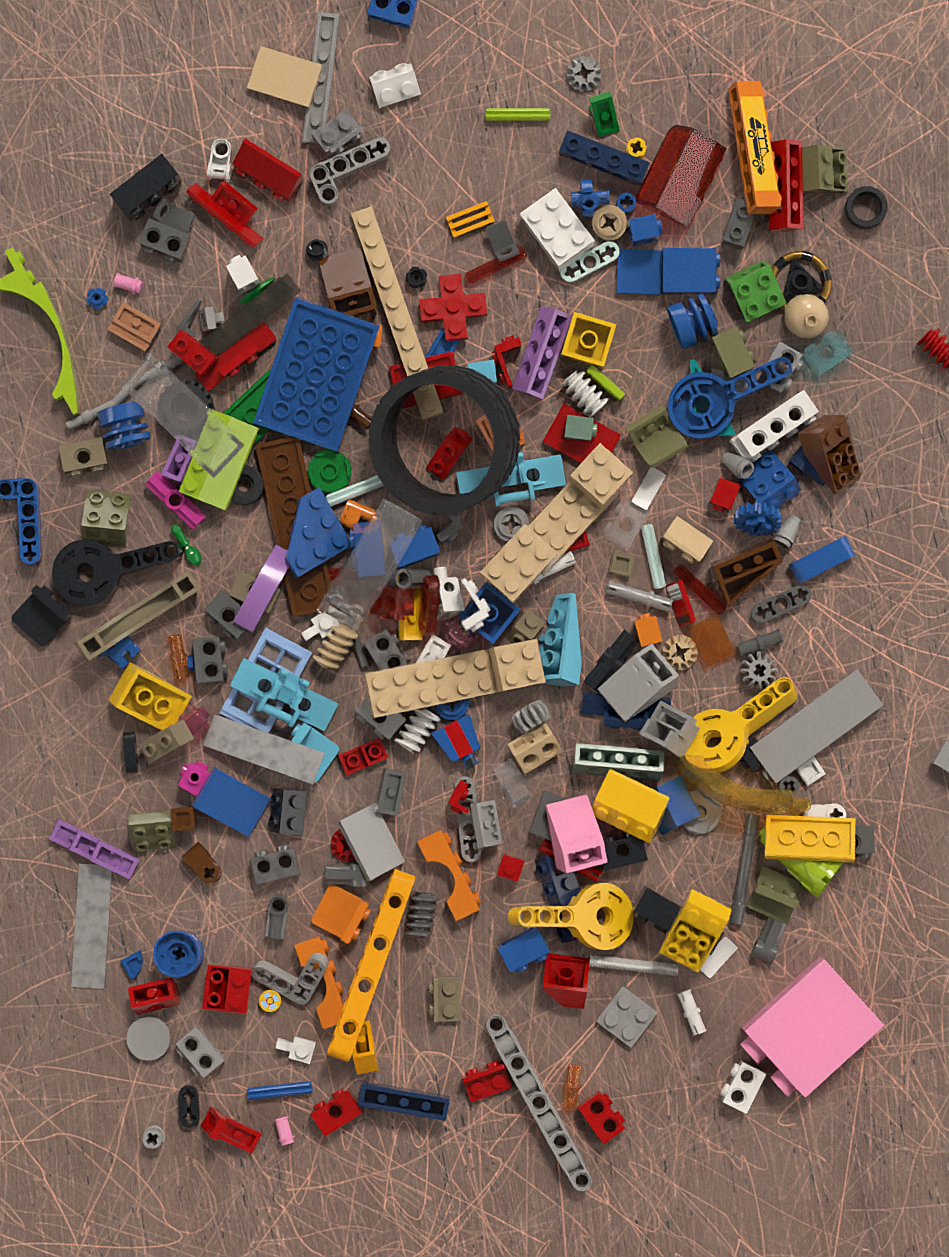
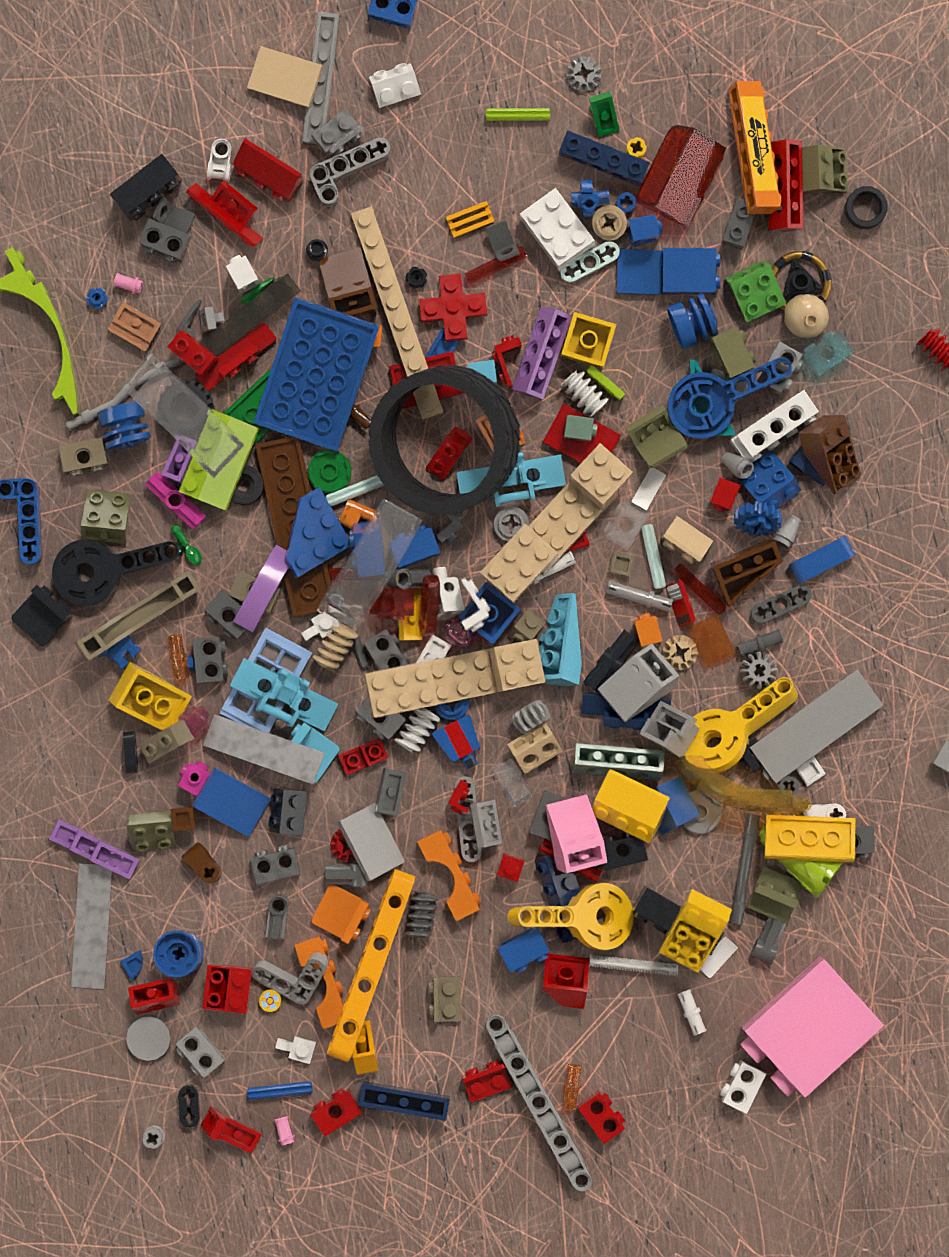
(626, 1016): light grey plate -> none

